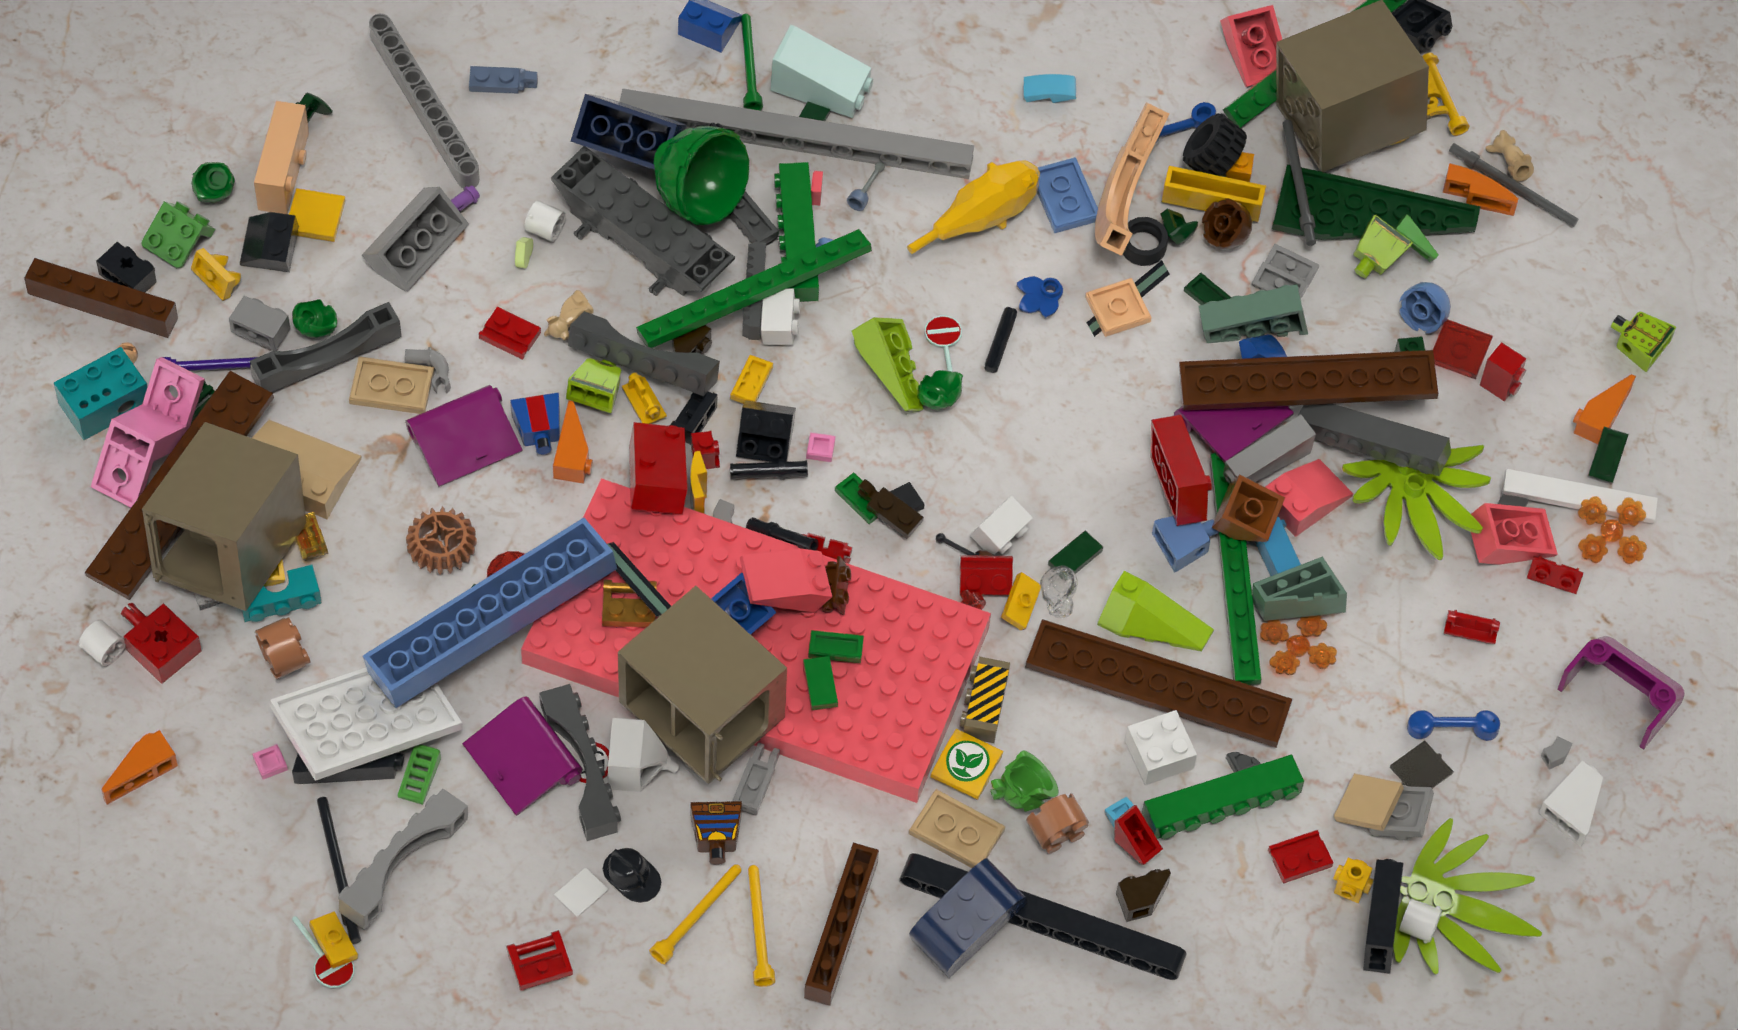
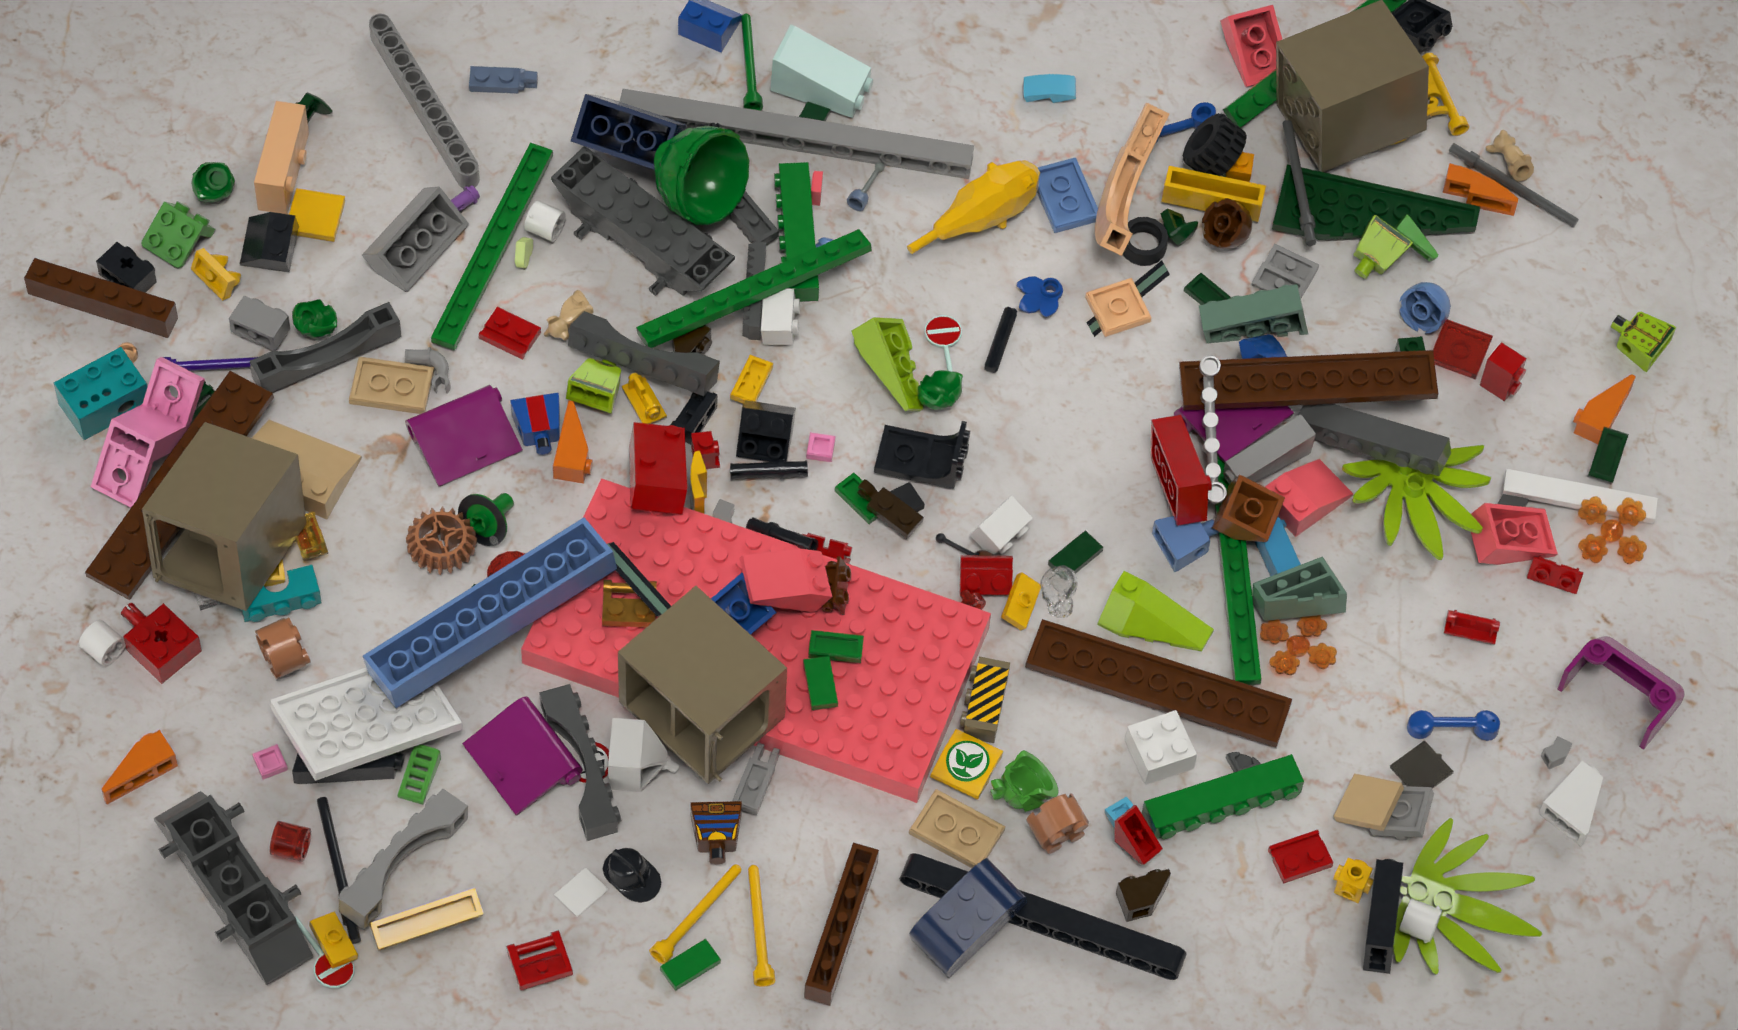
(235, 885): none -> dark grey piece
(290, 841): none -> clear red piece
(426, 919): none -> yellow brick
(487, 516): none -> piece
(492, 246): none -> green plate
(690, 964): none -> green tile
(923, 455): none -> black bracket
(1209, 368): none -> bar

